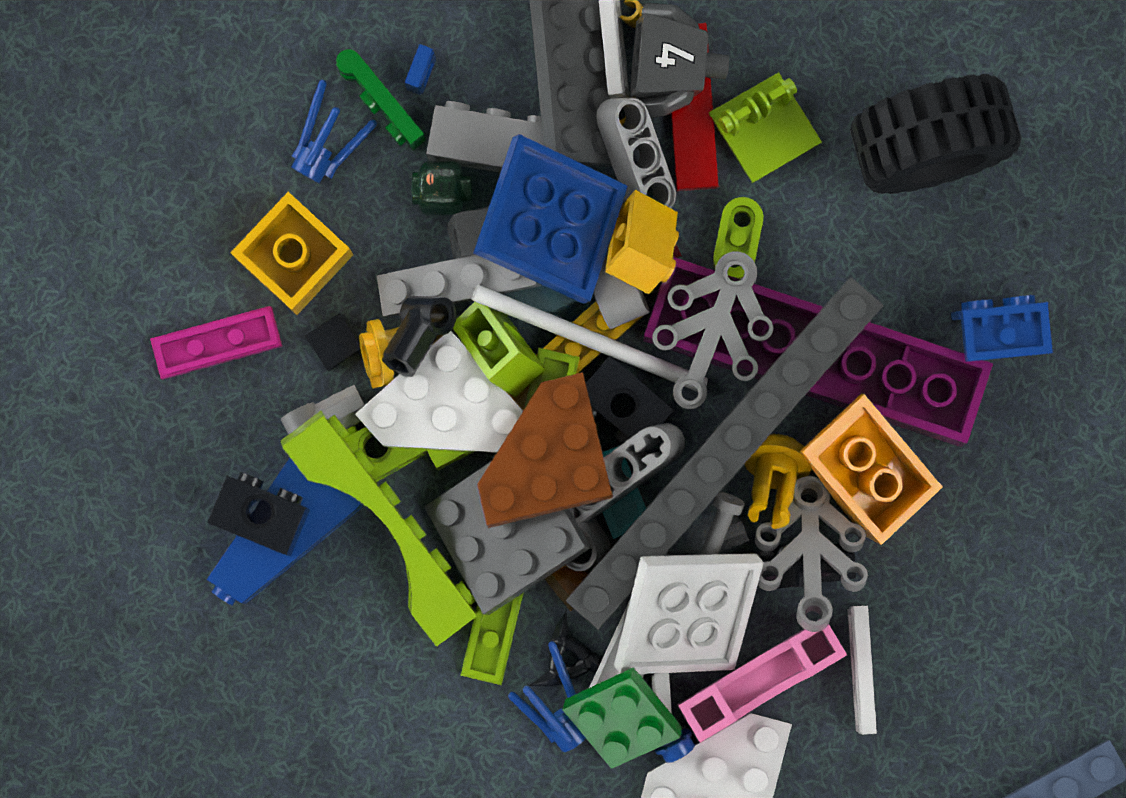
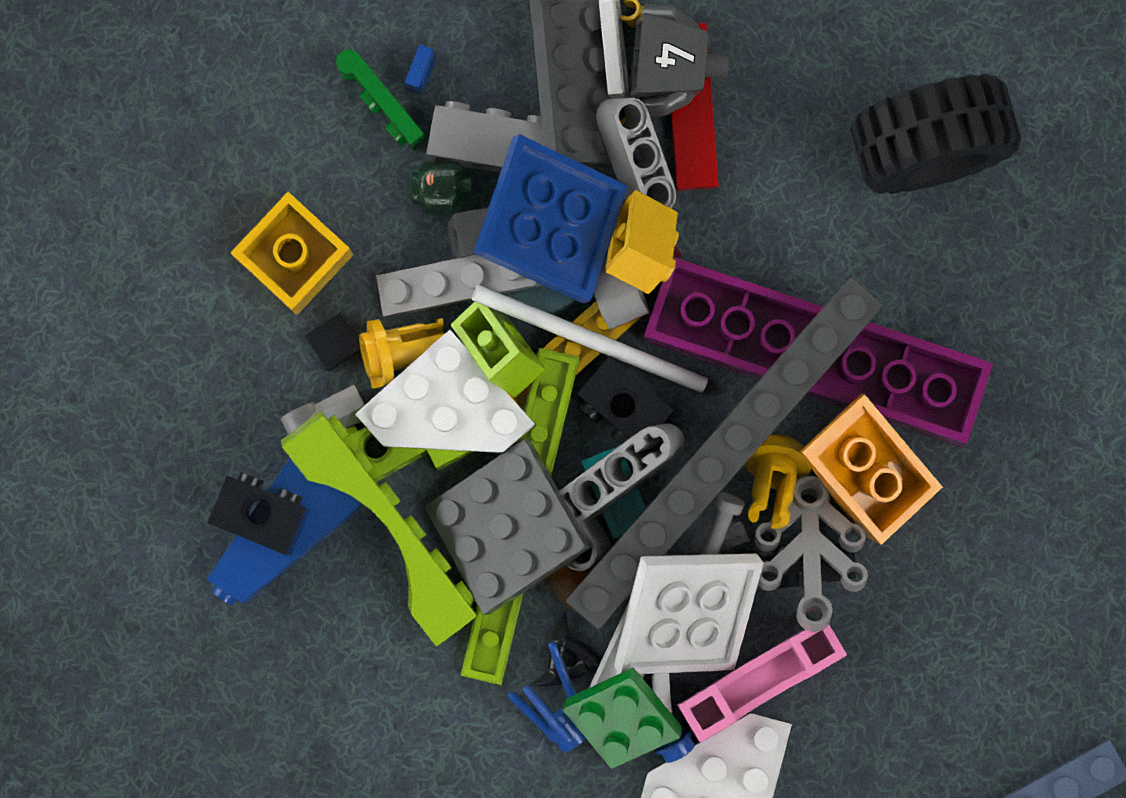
(216, 342): dark pink tile -> none
(313, 158): blue plant -> none
(421, 323): black piece -> none
(548, 457): dark orange plate -> none
(716, 322): light grey plant -> none
(735, 238): lime plate -> none
(765, 127): lime hinge -> none
(862, 670): white tile -> none
(1004, 331): blue bracket -> none

